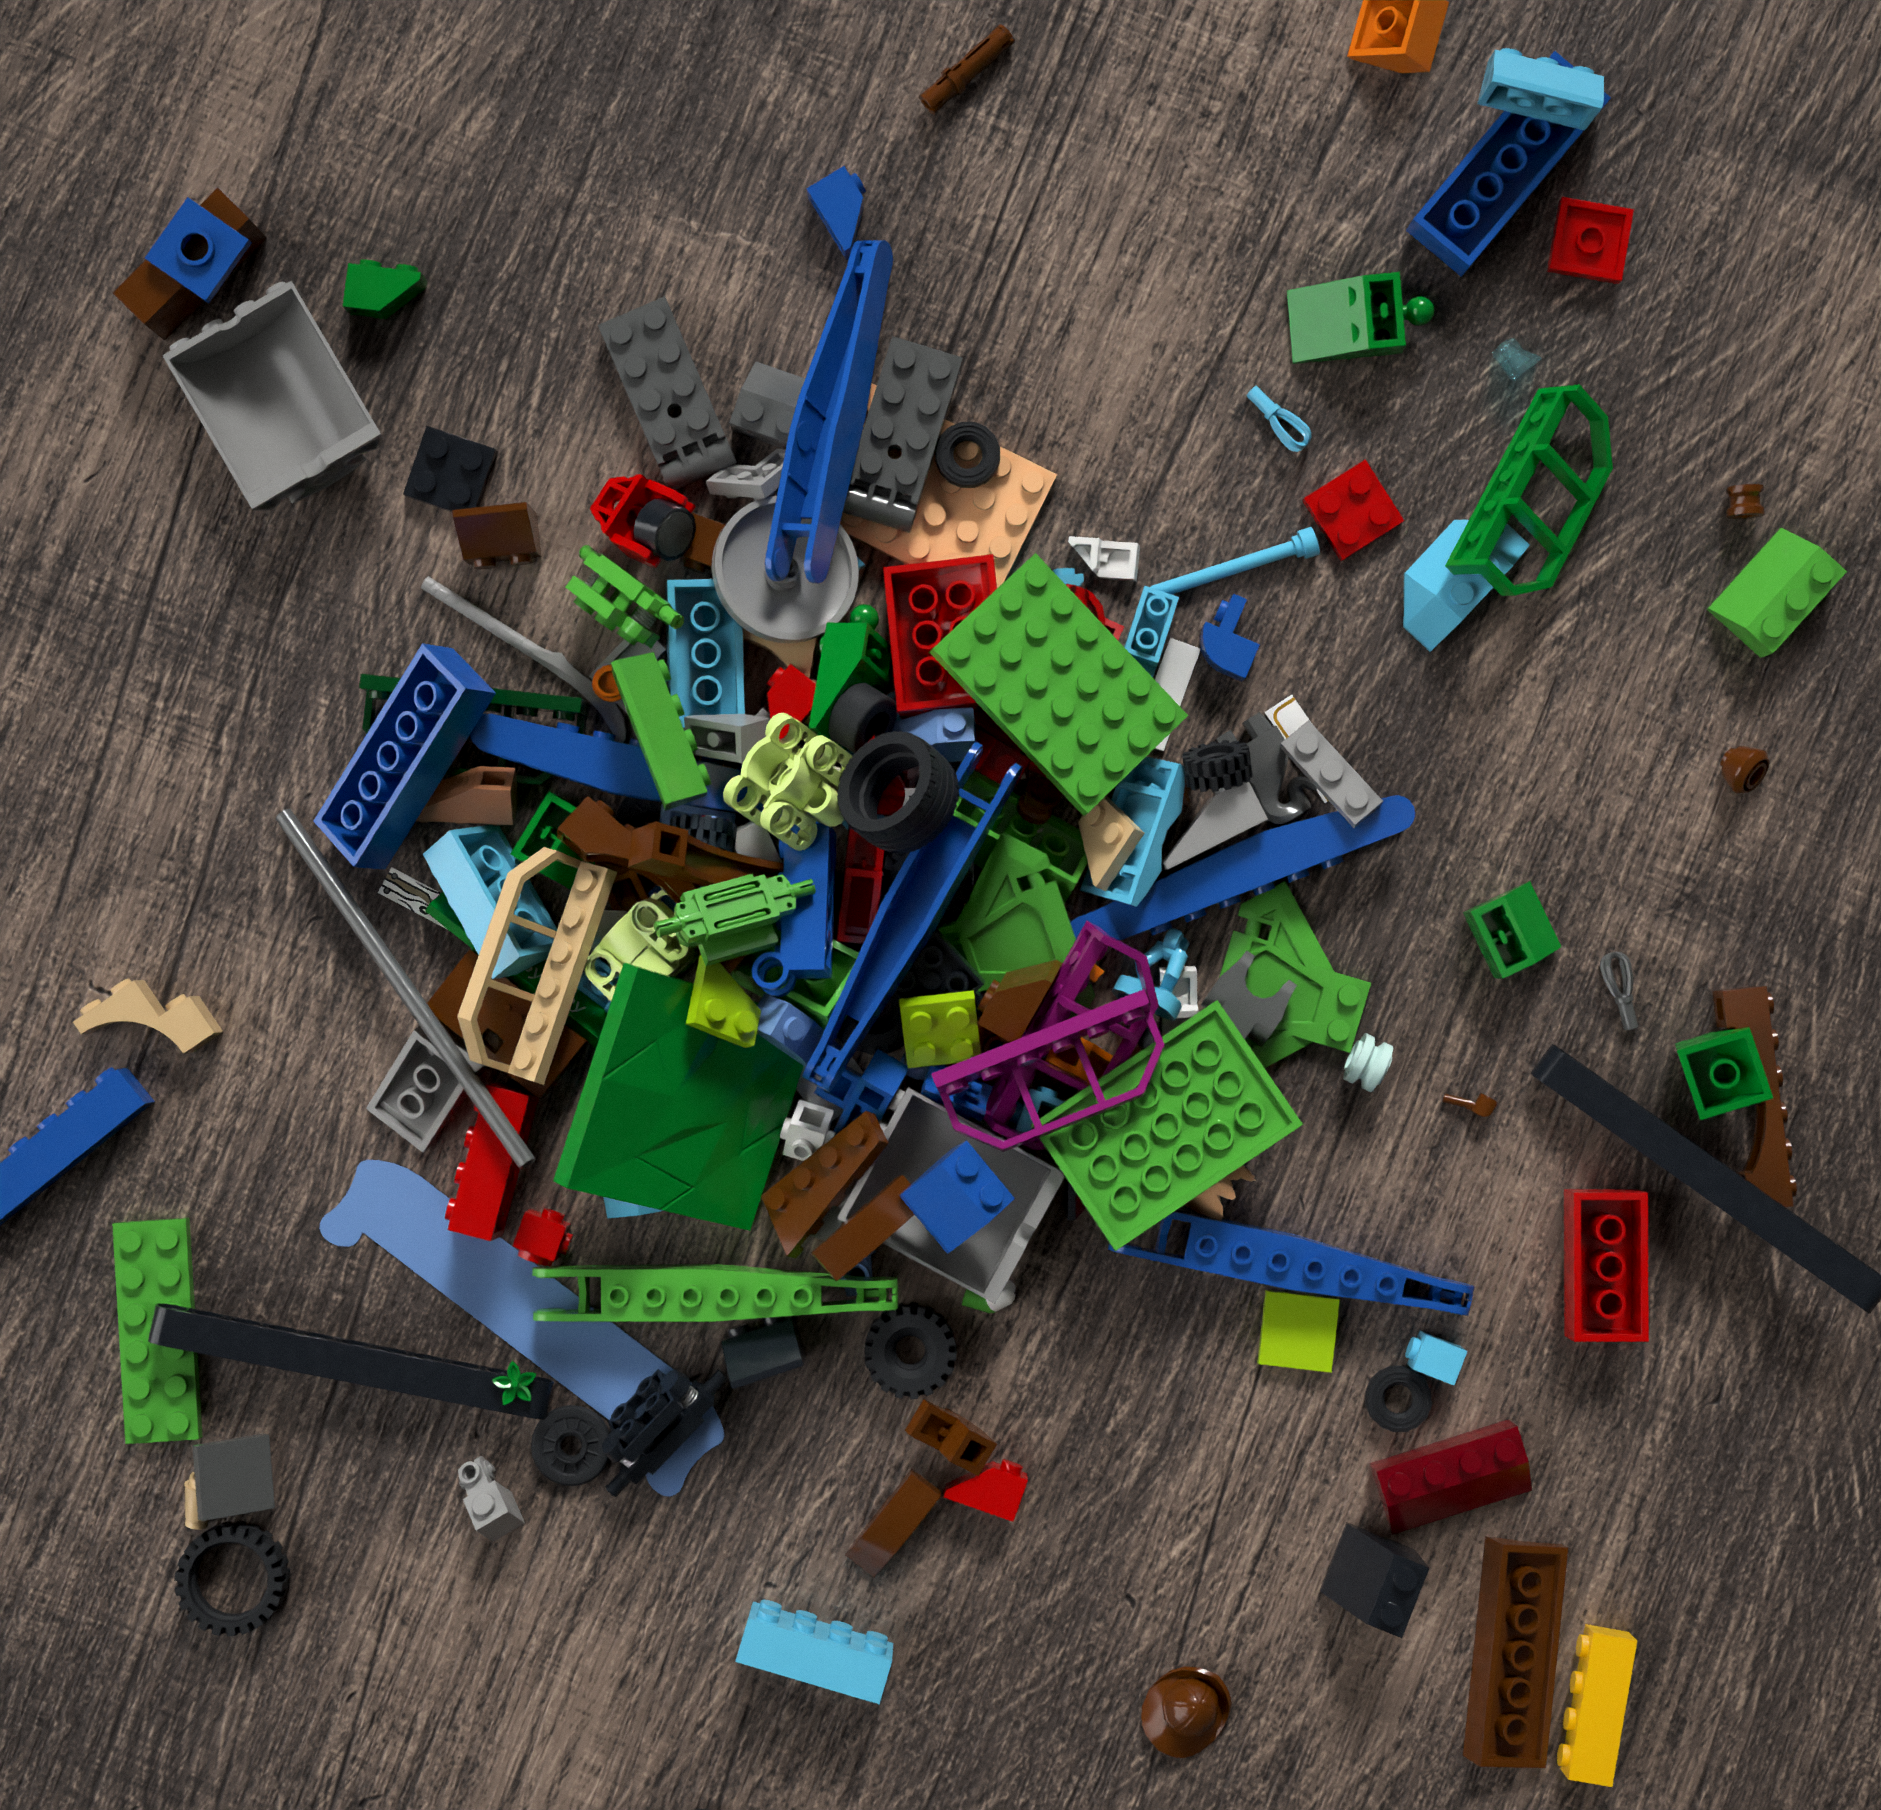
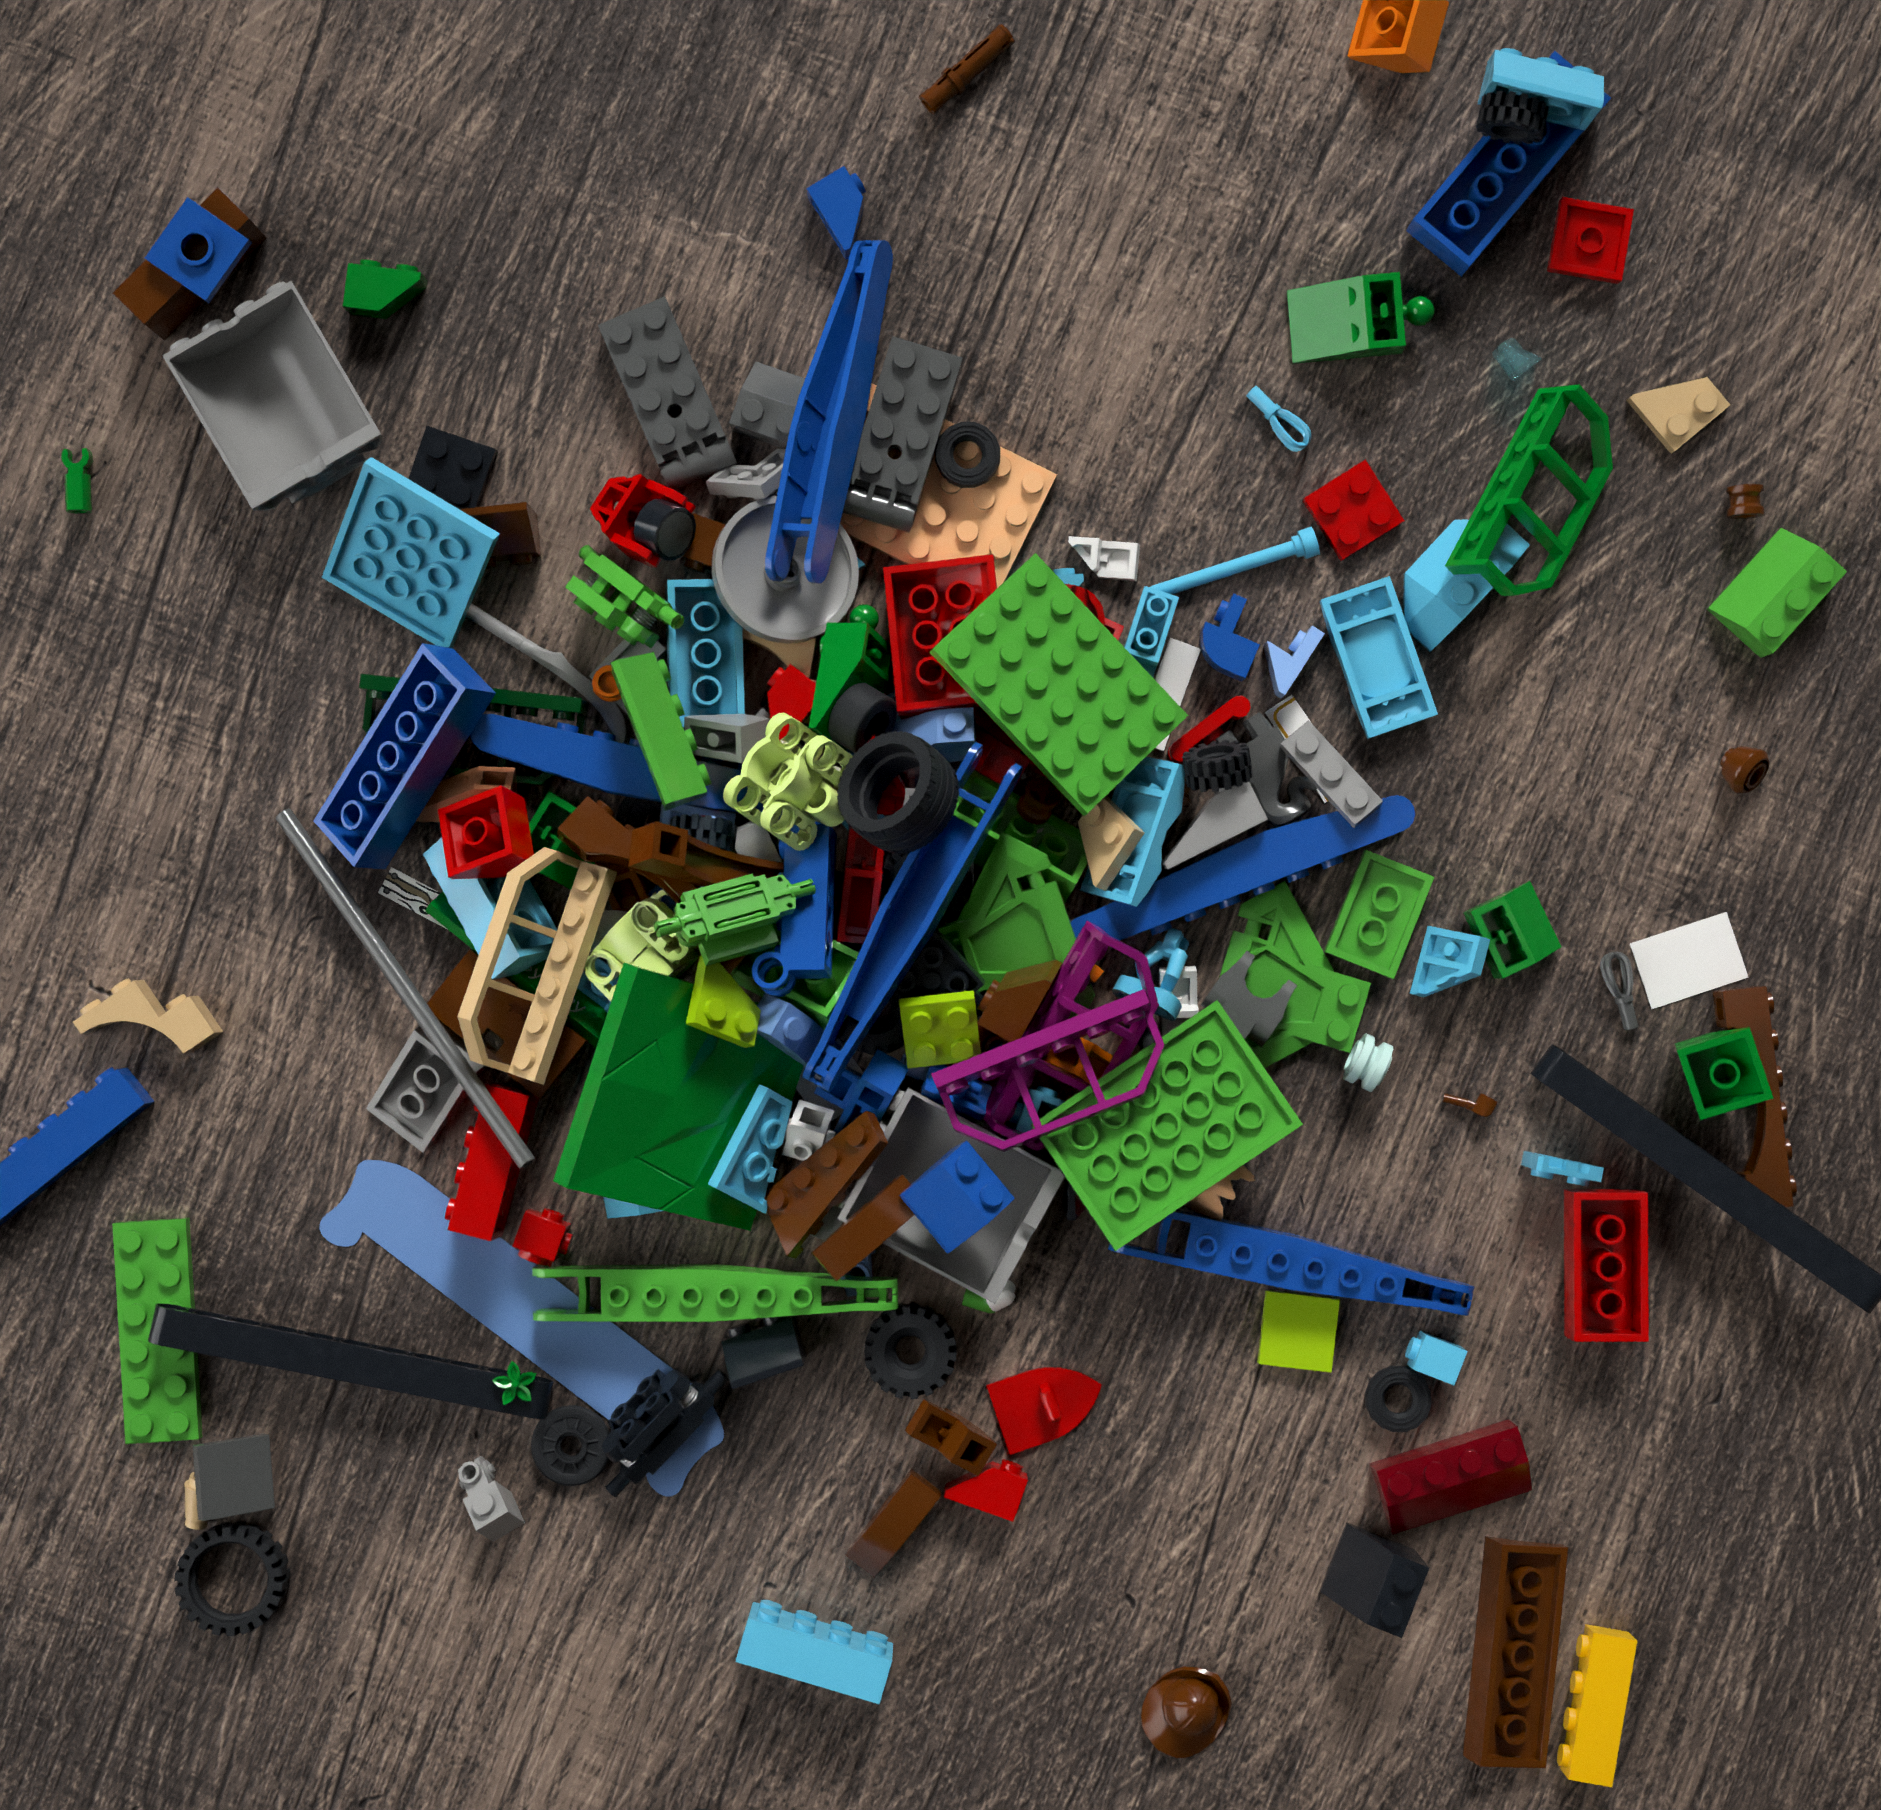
(78, 482): none -> green bar
(409, 554): none -> medium azure plate
(485, 834): none -> red slope
(751, 1151): none -> medium azure wing
(1041, 1405): none -> red shield
(1209, 728): none -> red plate
(1286, 667): none -> light blue slope
(1377, 657): none -> medium azure slope
(1379, 914): none -> bright green plate
(1448, 960): none -> medium azure wing
(1512, 117): none -> black tyre
(1576, 1172): none -> medium azure wing
(1679, 410): none -> tan wing
(1689, 960): none -> white sticker

